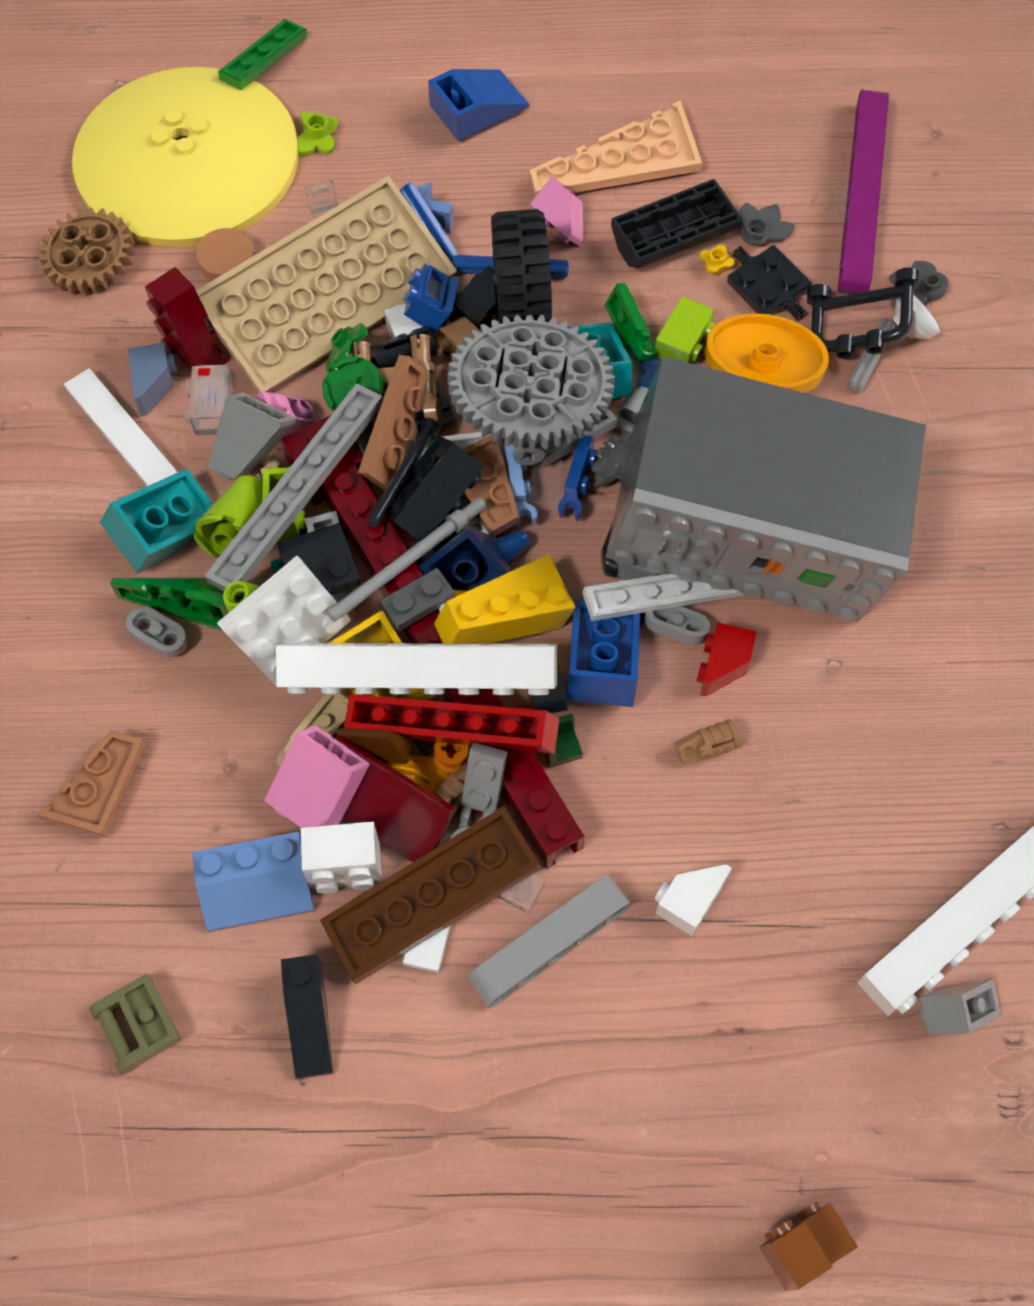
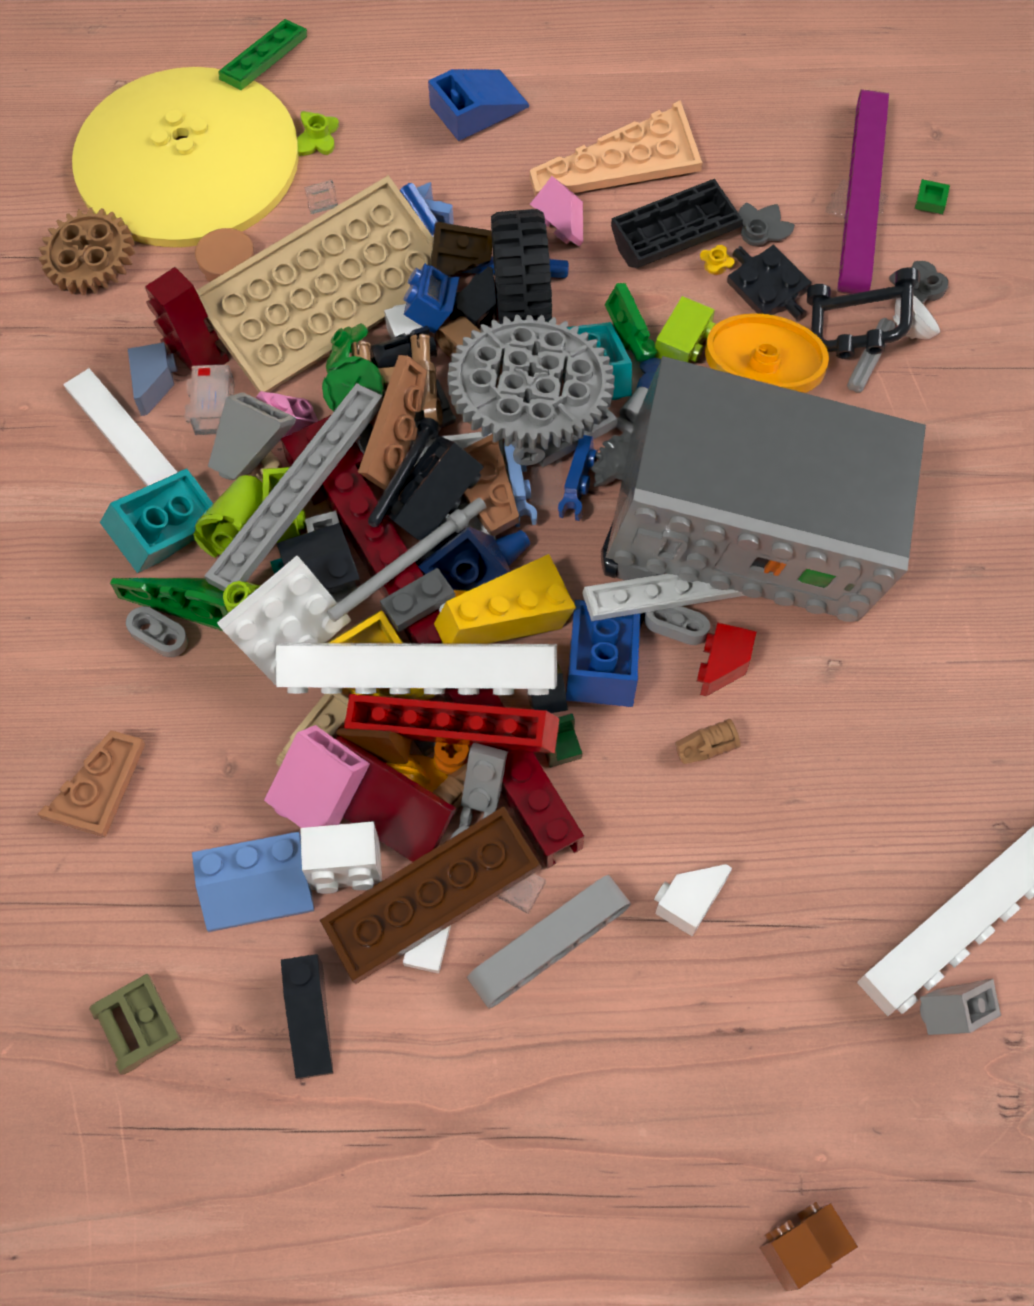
(459, 248): none -> dark brown wing
(932, 196): none -> green plate

